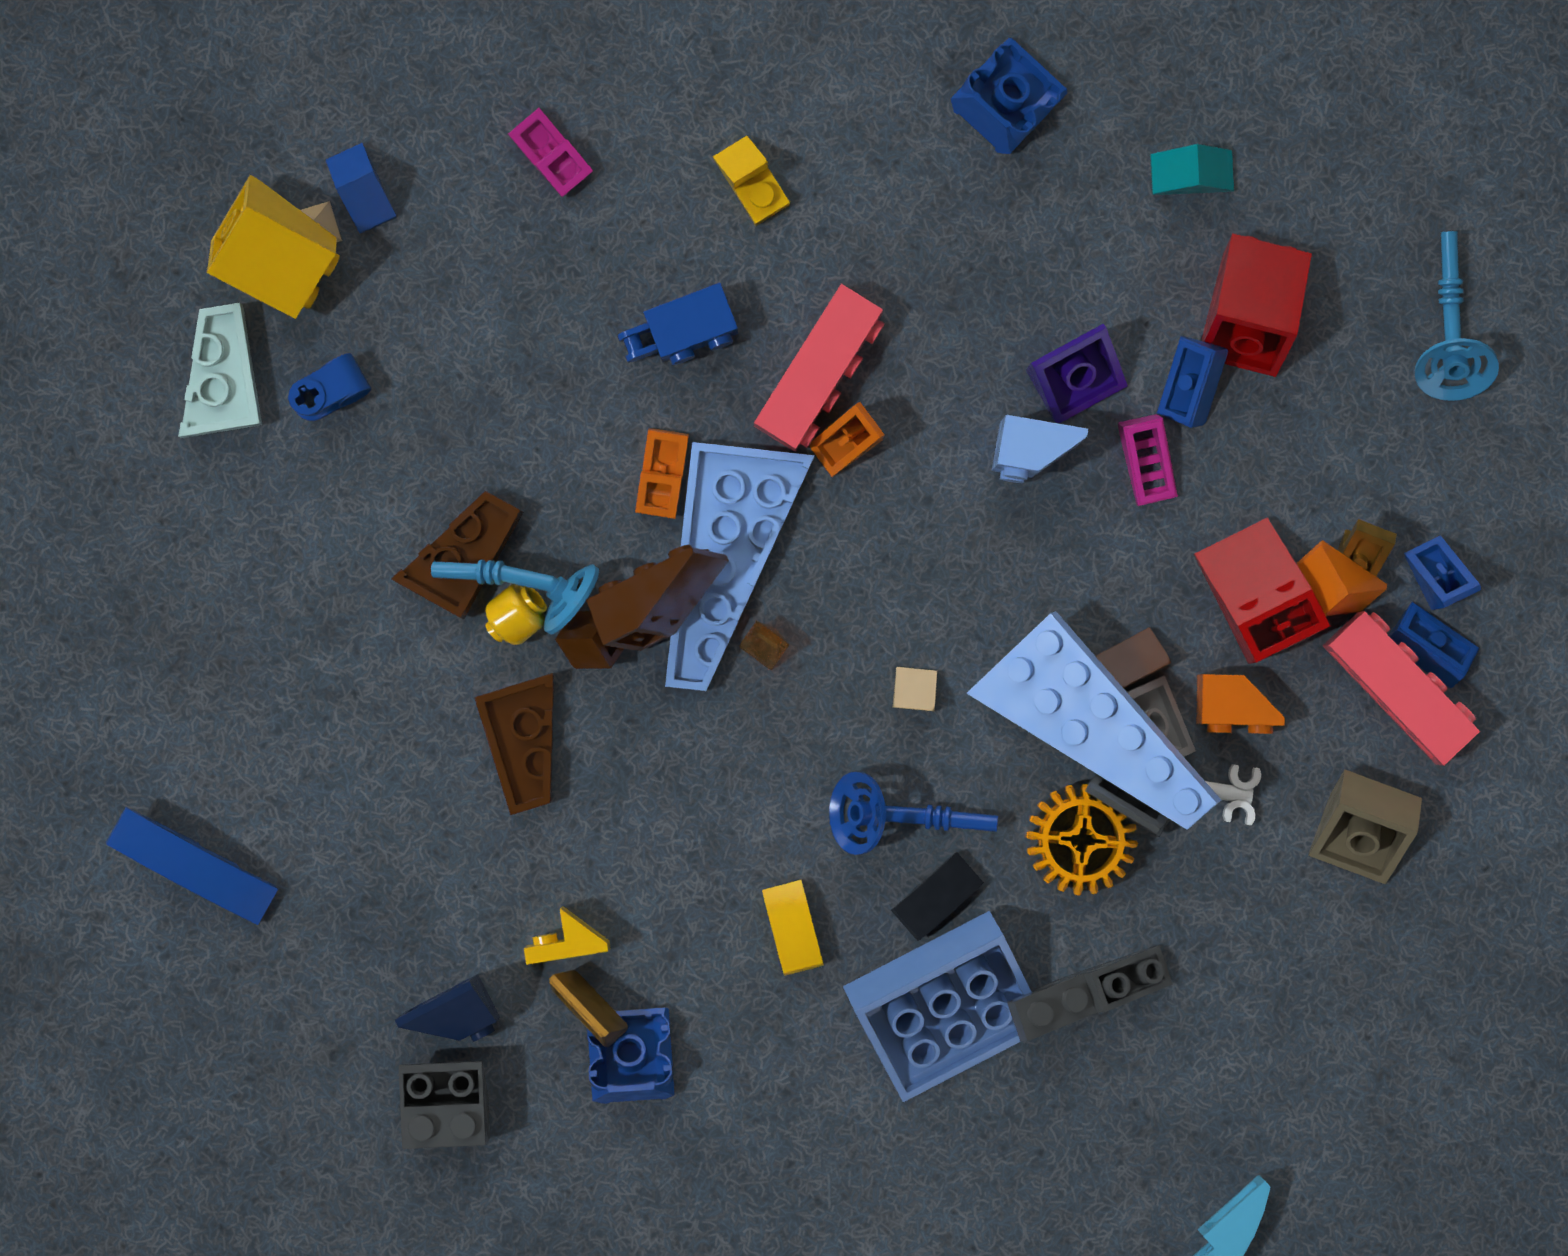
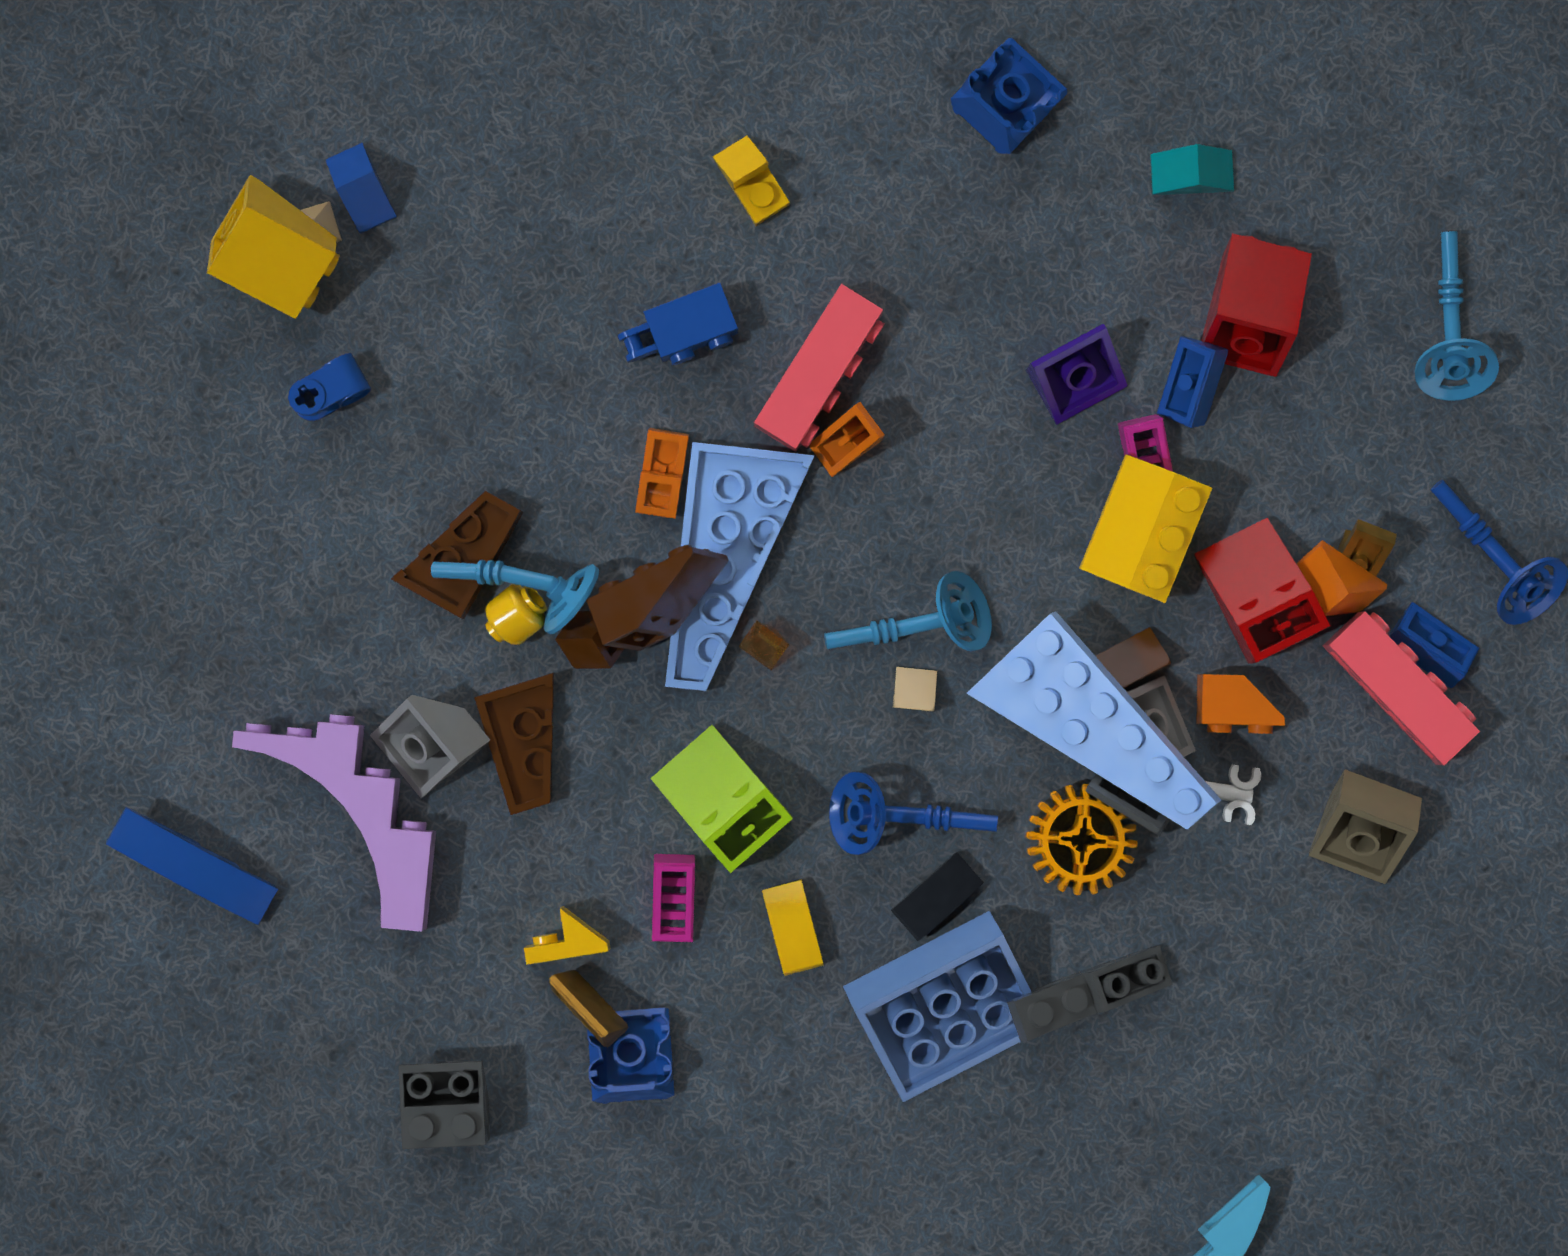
(222, 375): light aqua wing -> none
(333, 758): none -> lavender arch
(429, 741): none -> light grey slope
(454, 1013): dark blue slope -> none
(550, 152): dark pink slope -> none
(673, 863): none -> dark pink slope
(721, 798): none -> lime slope
(948, 616): none -> dark azure dish
(1031, 445): light blue slope -> none
(1145, 528): none -> yellow slope
(1441, 573): blue slope -> none
(1521, 579): none -> blue dish

